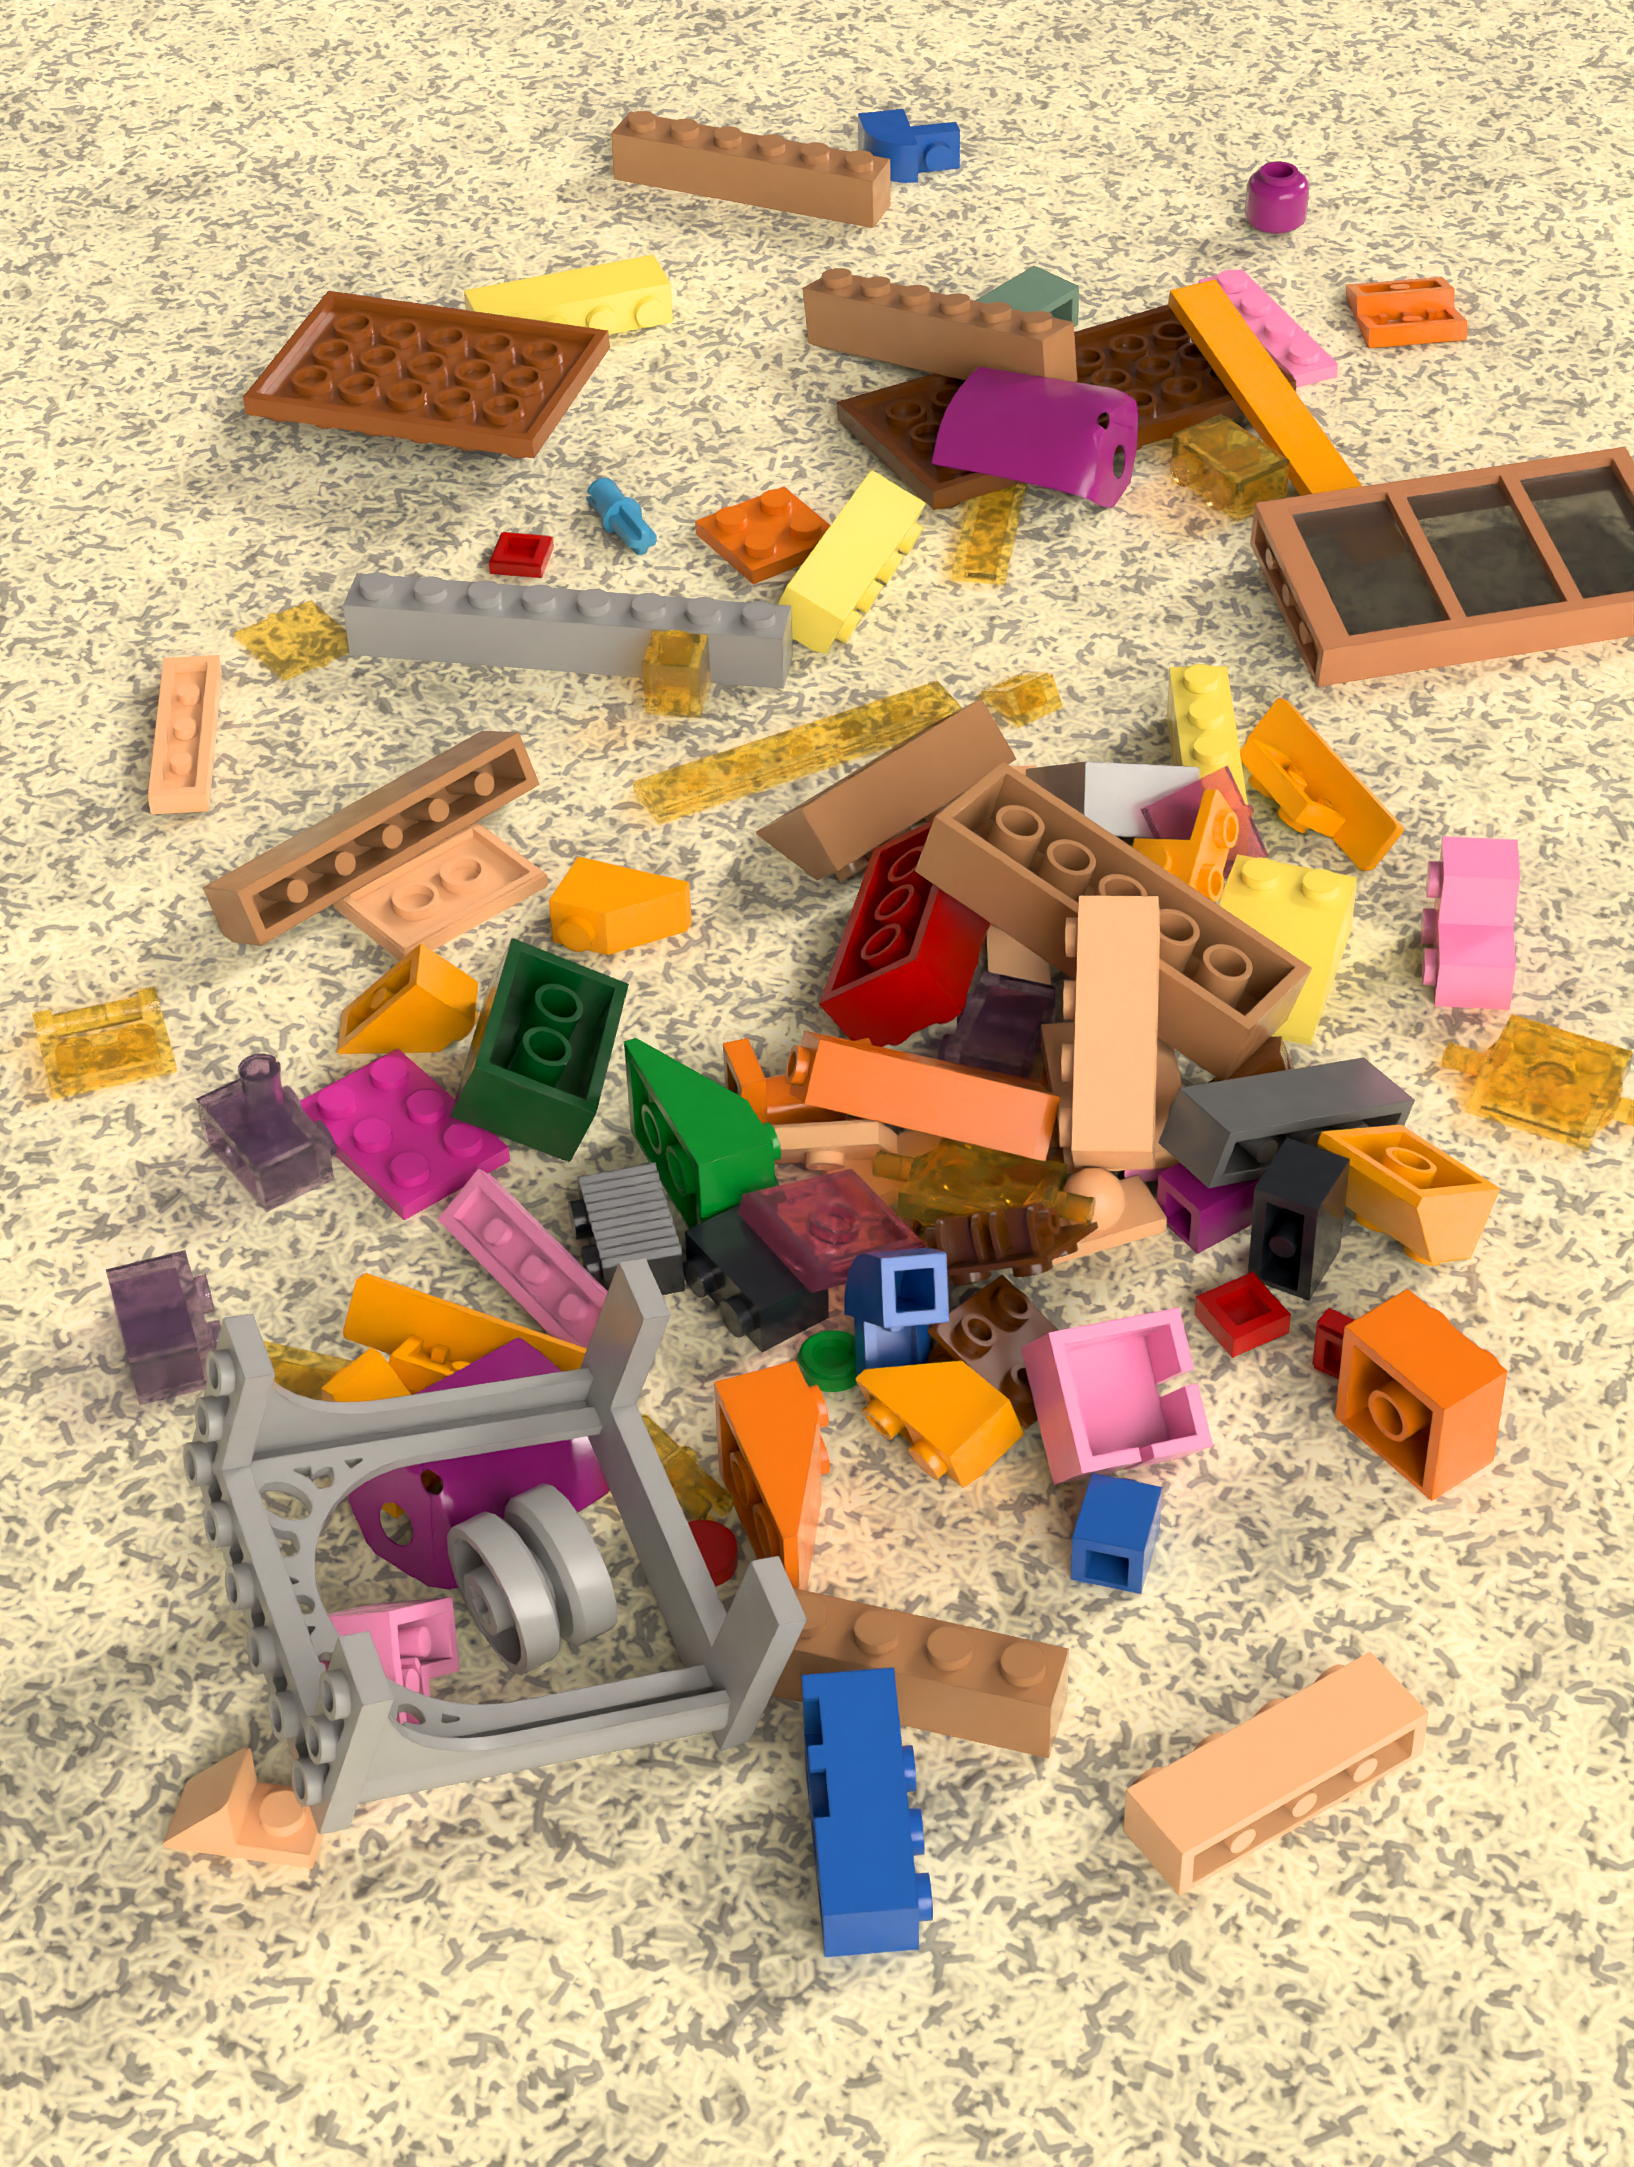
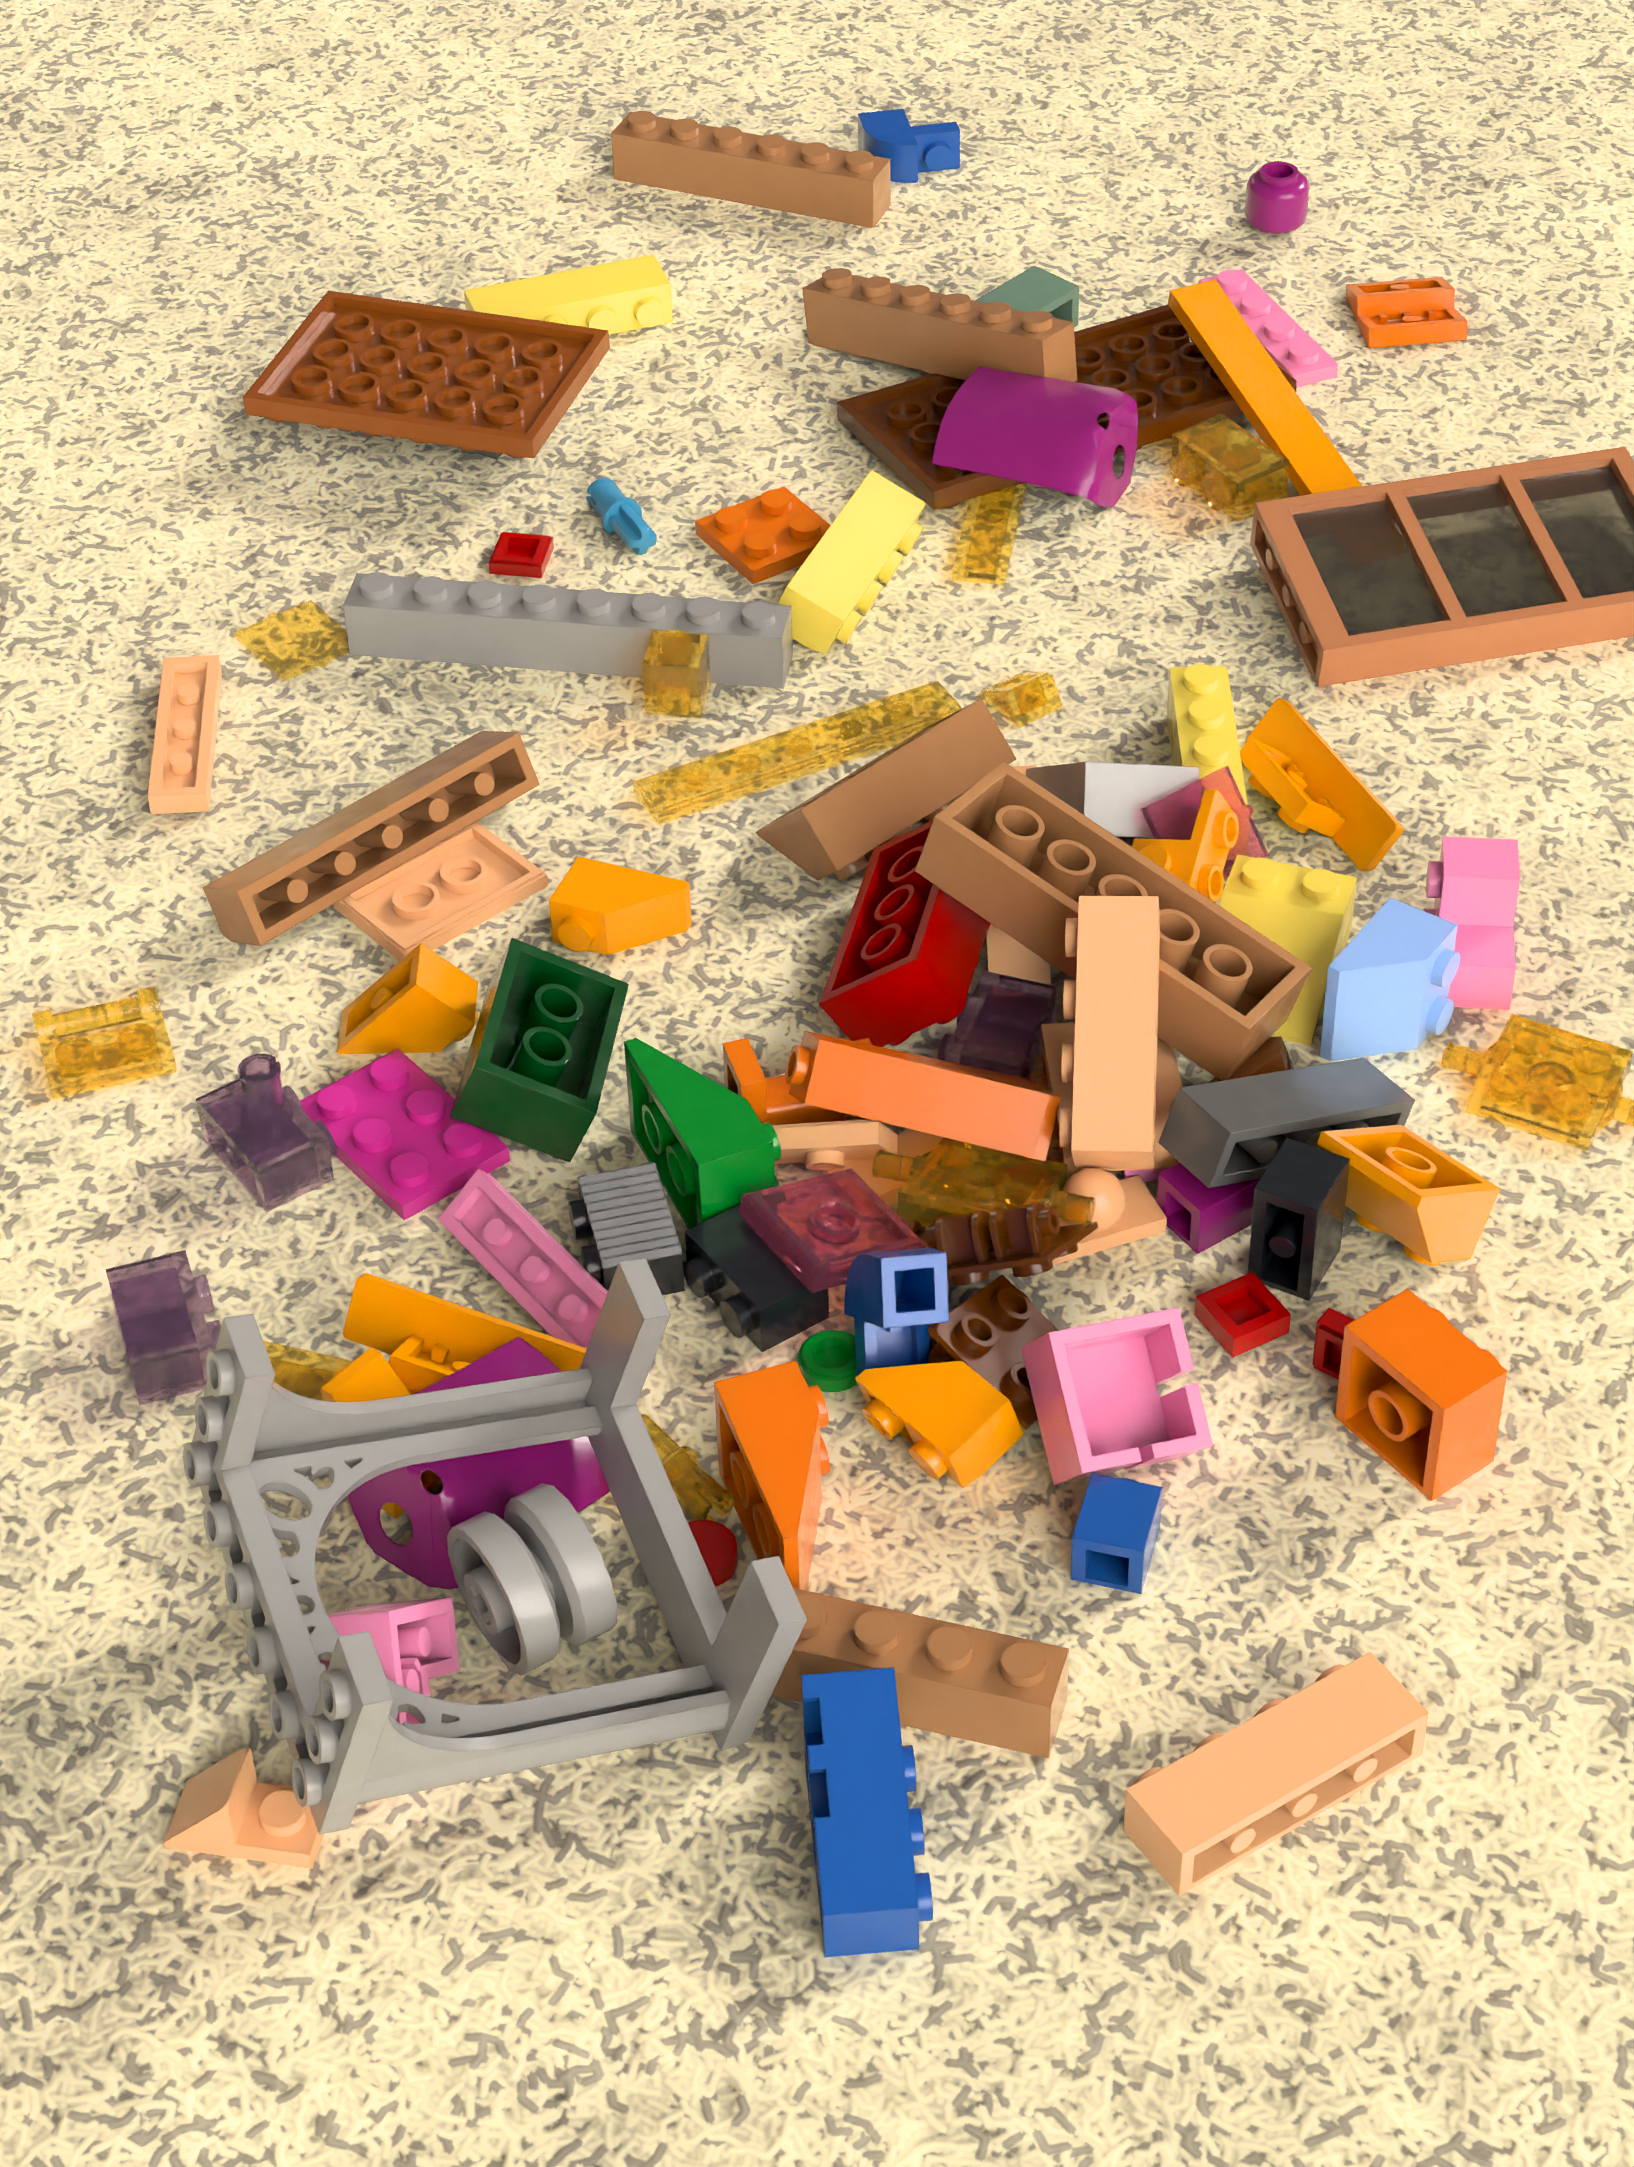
(1390, 984): none -> light blue slope

